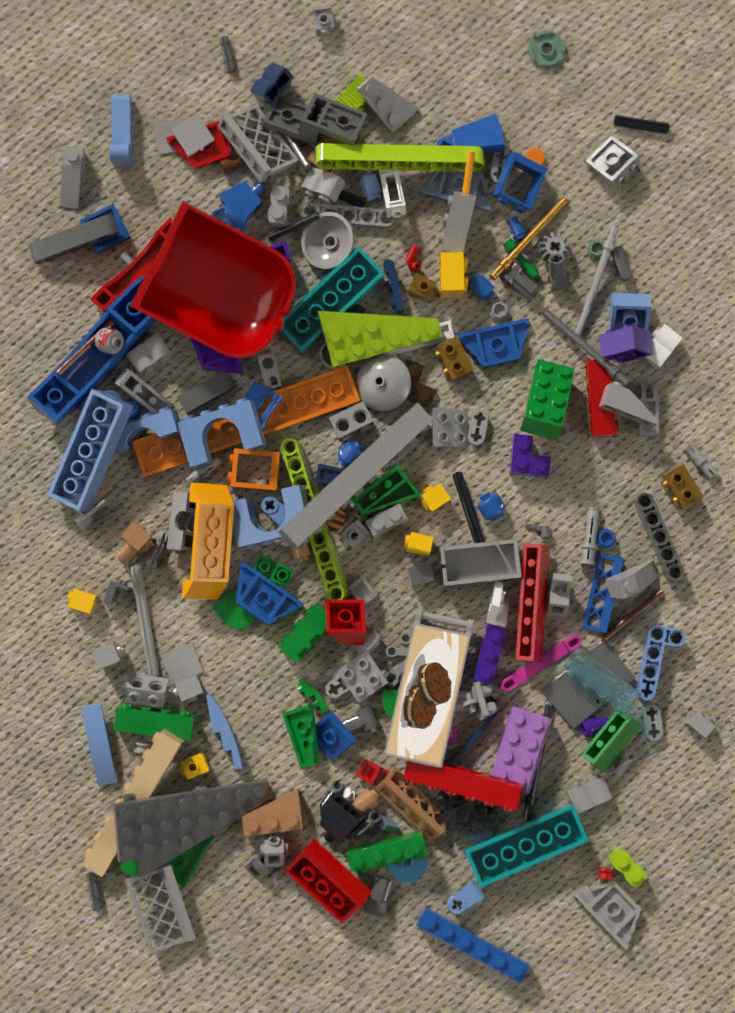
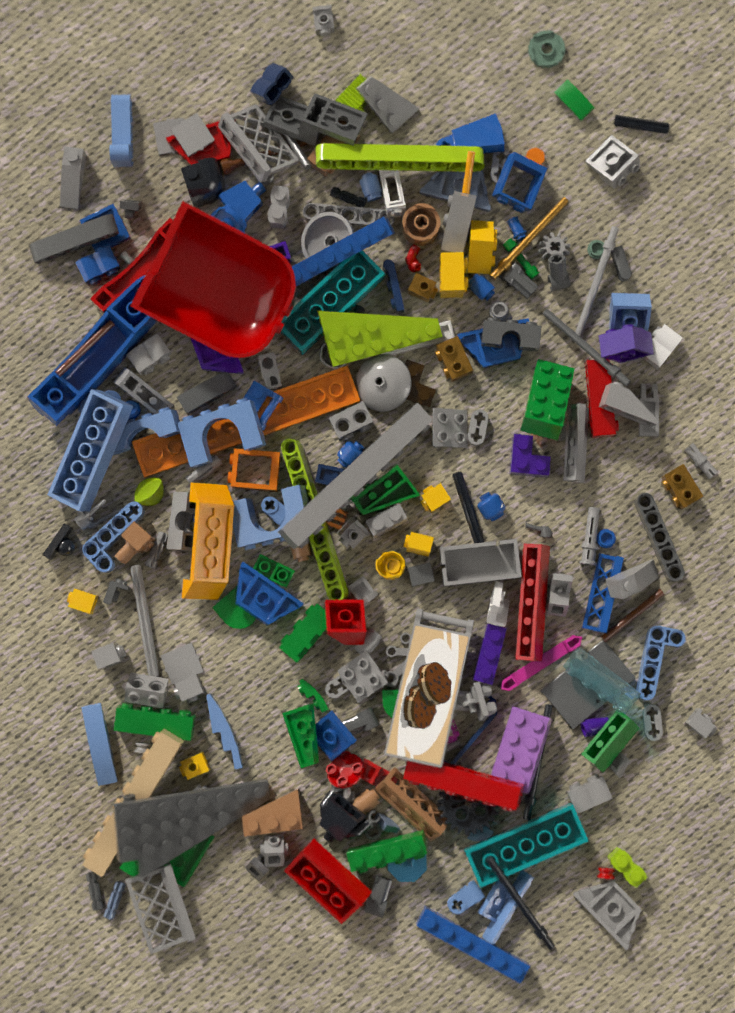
(60, 543): none -> black tile
(98, 265): none -> blue brick
(109, 340): light grey head -> none
(114, 900): none -> sand blue axle
(116, 533): none -> medium blue beam
(130, 206): none -> dark grey tile
(149, 492): none -> lime piece
(204, 181): none -> black brick
(227, 54): dark grey axle -> none
(293, 226): black bar -> none
(322, 185): light grey brick -> none
(342, 250): none -> blue arch
(345, 770): none -> red dish
(396, 565): none -> yellow hair
(410, 224): none -> medium nougat brick
(481, 247): none -> yellow brick
(500, 906): none -> medium blue bracket
(528, 334): none -> dark grey arch
(539, 930): none -> black bar
(574, 100): none -> green slope
(576, 443): none -> light grey fence

